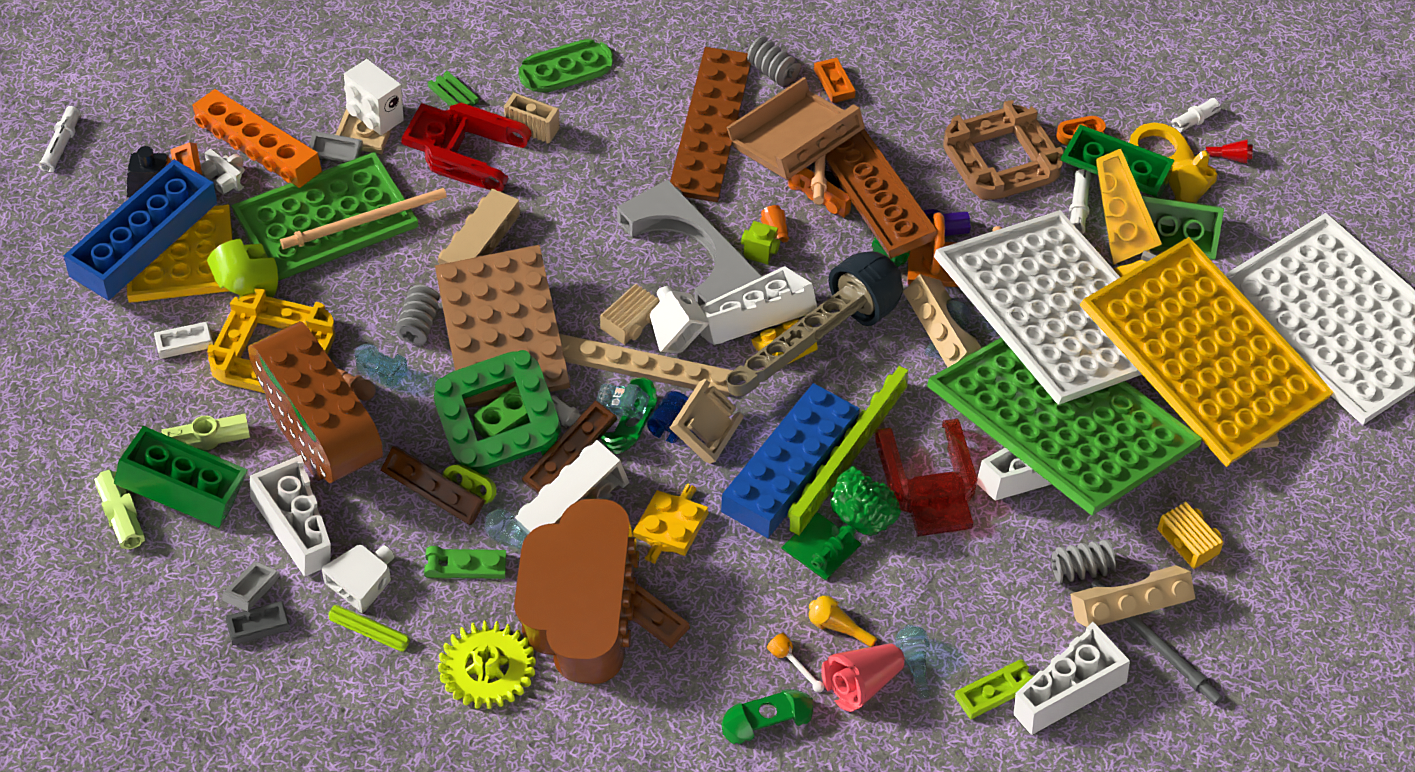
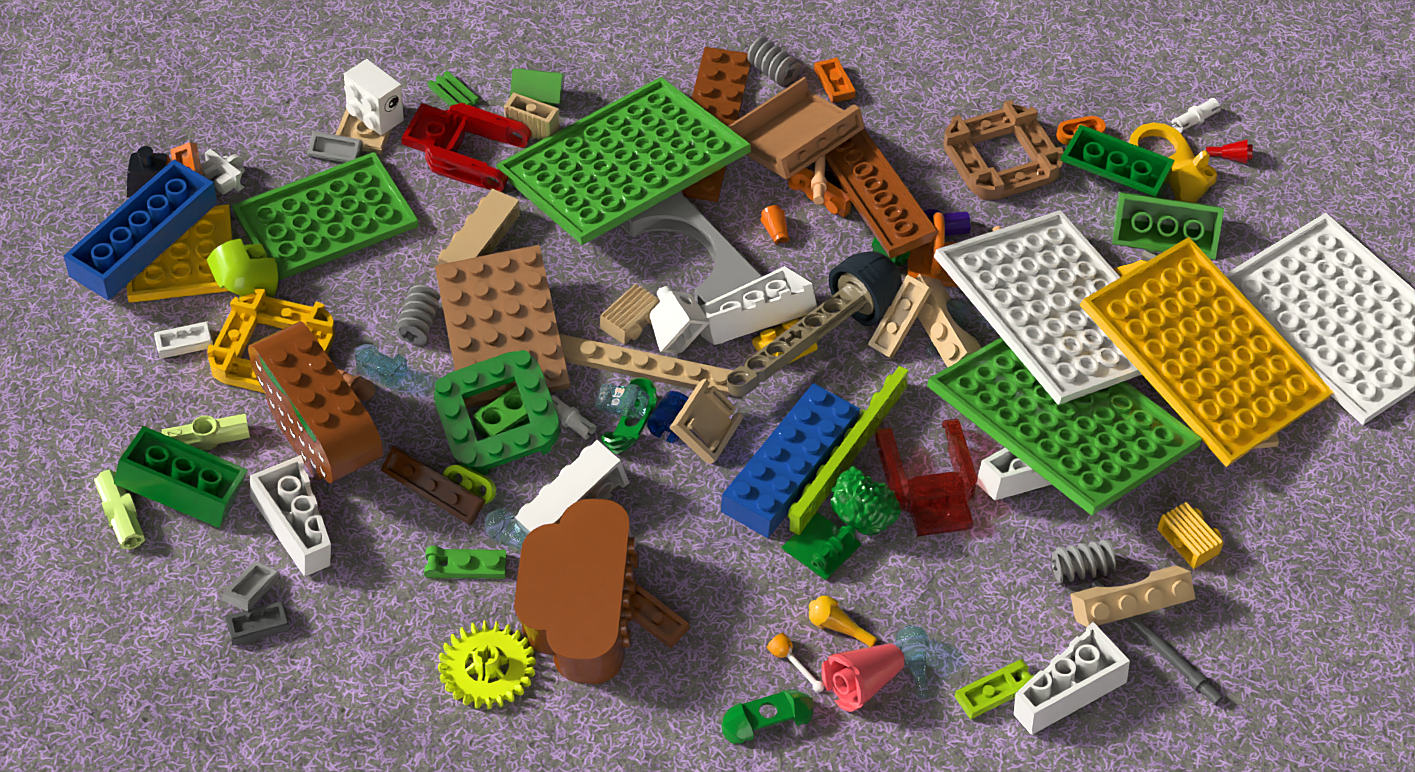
(63, 132): white pin -> none
(257, 138): orange brick -> none
(301, 238): light nougat bar -> none
(359, 575): white torso -> none
(369, 628): lime axle -> none
(538, 85): none -> bright green brick
(565, 65): bright green tile -> none
(567, 449): reddish brown tile -> none
(622, 159): none -> bright green plate
(670, 523): yellow plate -> none
(760, 242): lime brick -> none
(900, 316): none -> tan plate
(1078, 209): white pin -> none
(1125, 212): yellow wing -> none

